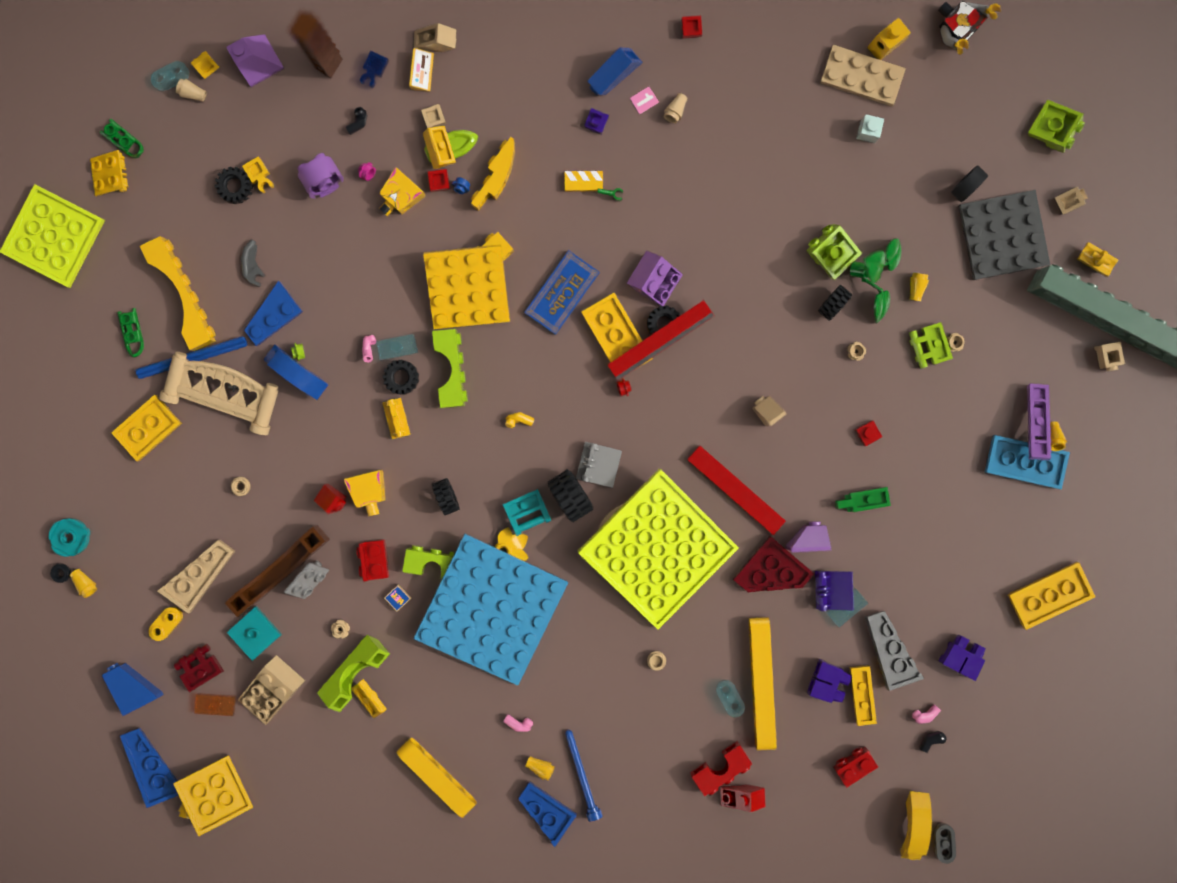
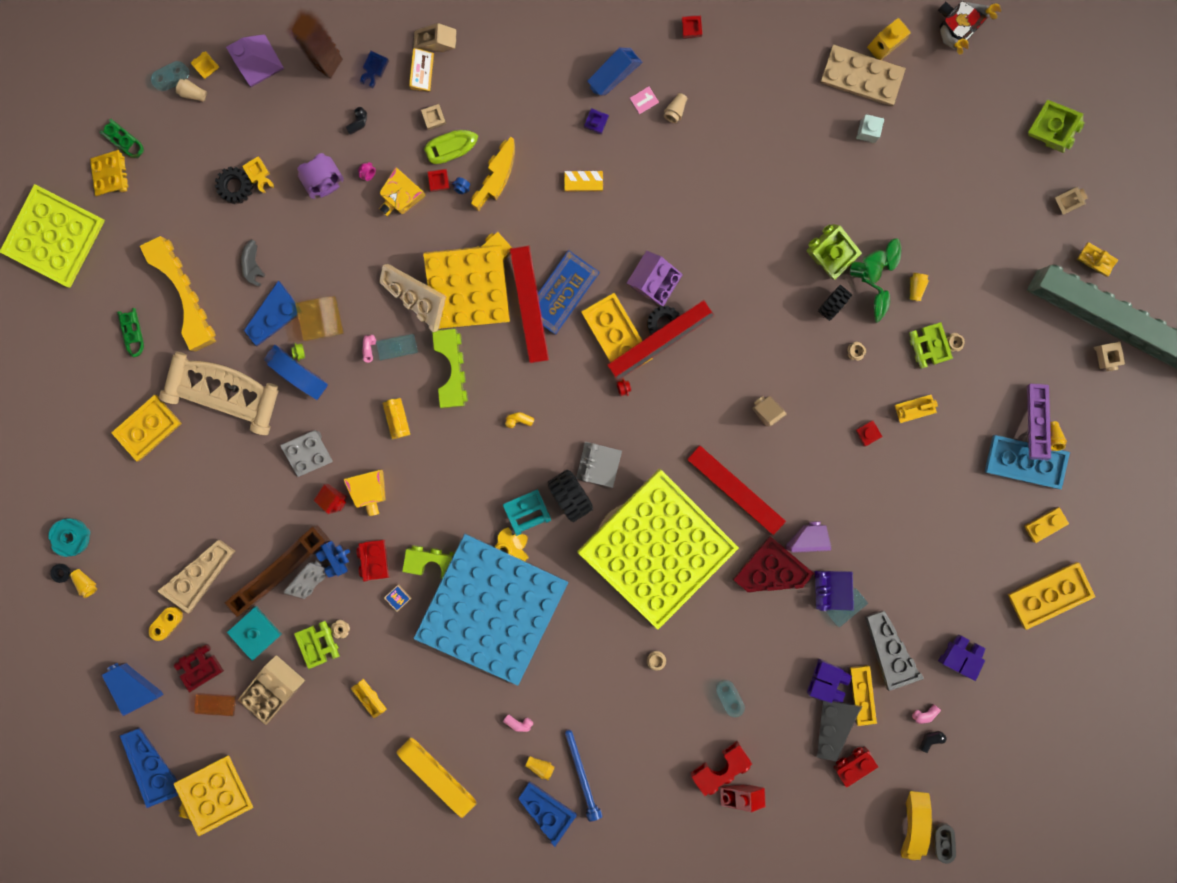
(197, 355): blue axle -> none
(234, 486): tan plate -> none
(306, 453): none -> light grey hinge
(311, 647): none -> lime plate
(319, 318): none -> clear yellow slope
(336, 557): none -> blue hips
(337, 690): lime arch -> none
(389, 377): black tyre -> none
(415, 295): none -> tan wing
(438, 147): yellow slope -> none
(445, 496): black tyre -> none
(529, 304): none -> red tile
(611, 193): green hand -> none
(762, 683): yellow beam -> none
(835, 726): none -> dark grey wing
(865, 500): green hinge -> none
(916, 408): none -> yellow hinge
(969, 183): black tyre -> none
(1004, 235): dark grey plate -> none
(1046, 525): none -> yellow plate

